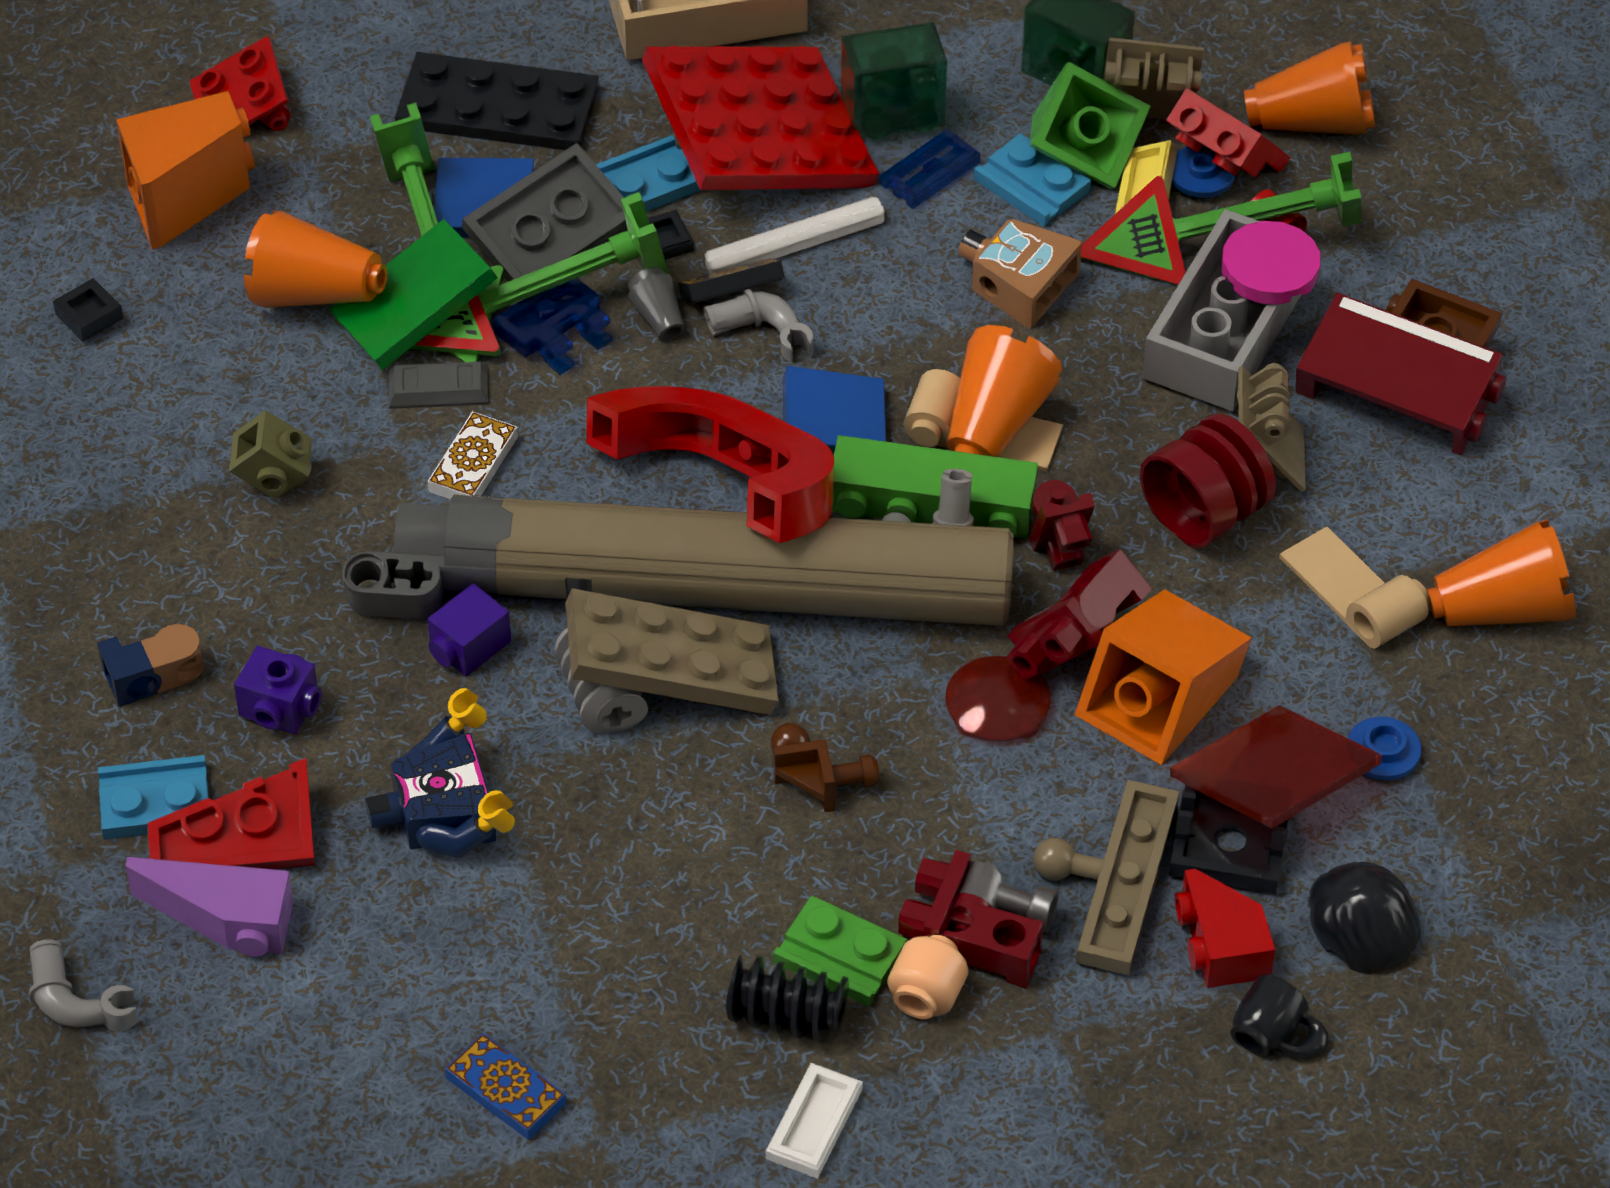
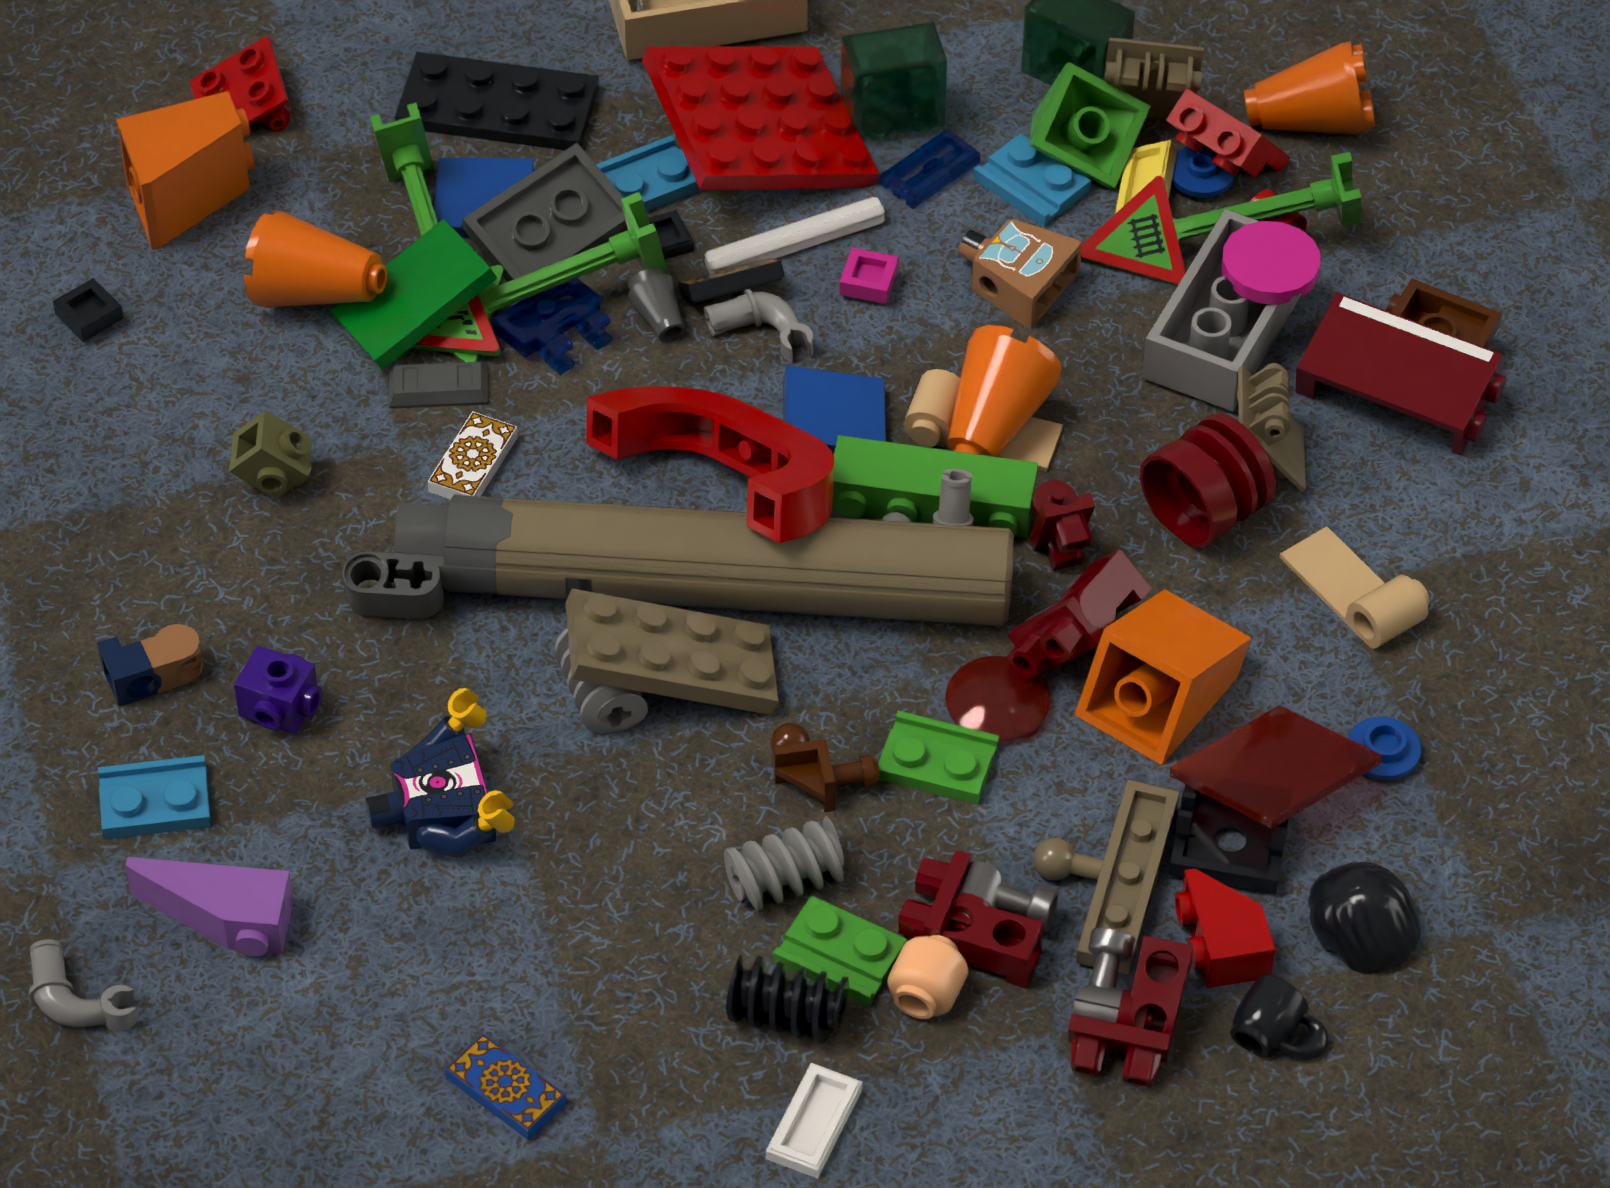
(252, 827): red wing -> none
(468, 630): dark purple brick -> none
(785, 862): none -> light grey piece
(869, 275): none -> dark pink plate
(937, 757): none -> bright green plate
(1124, 1020): none -> dark red hips
(1507, 583): orange cone -> none

